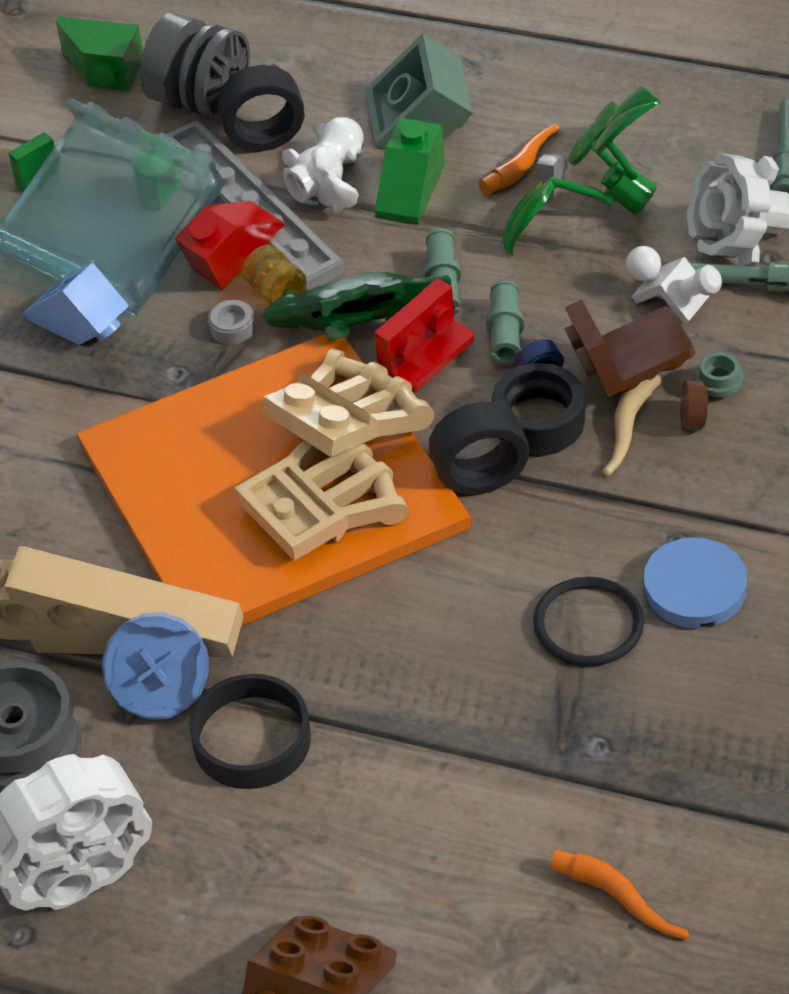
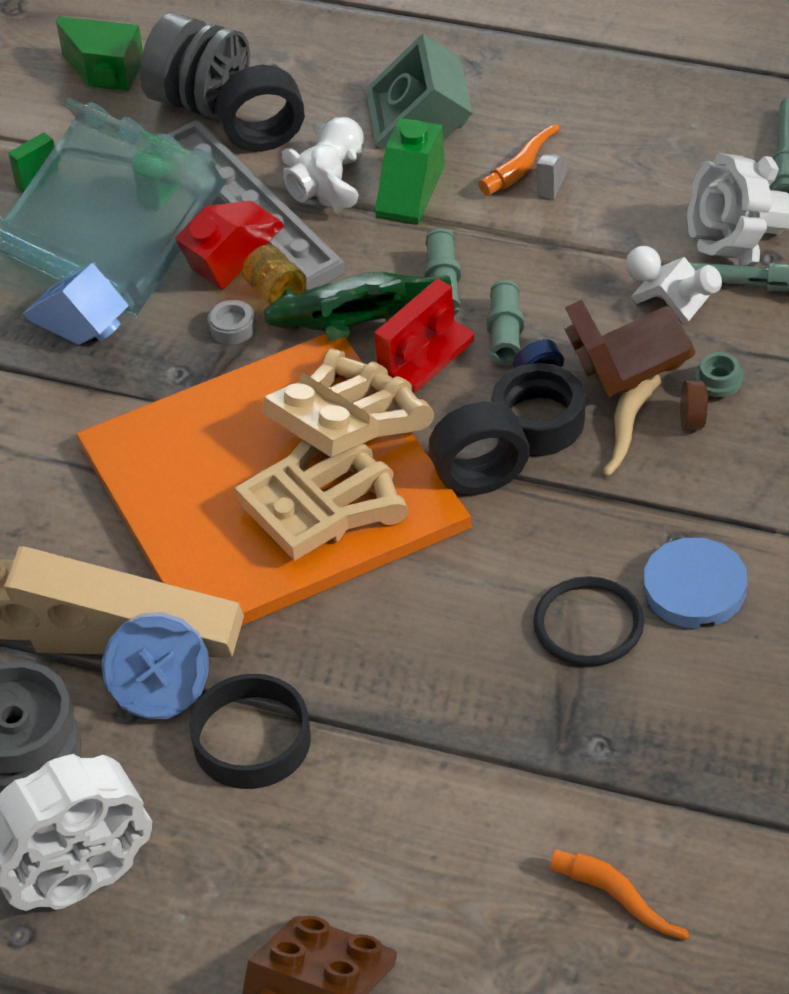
(621, 180): green plant -> none

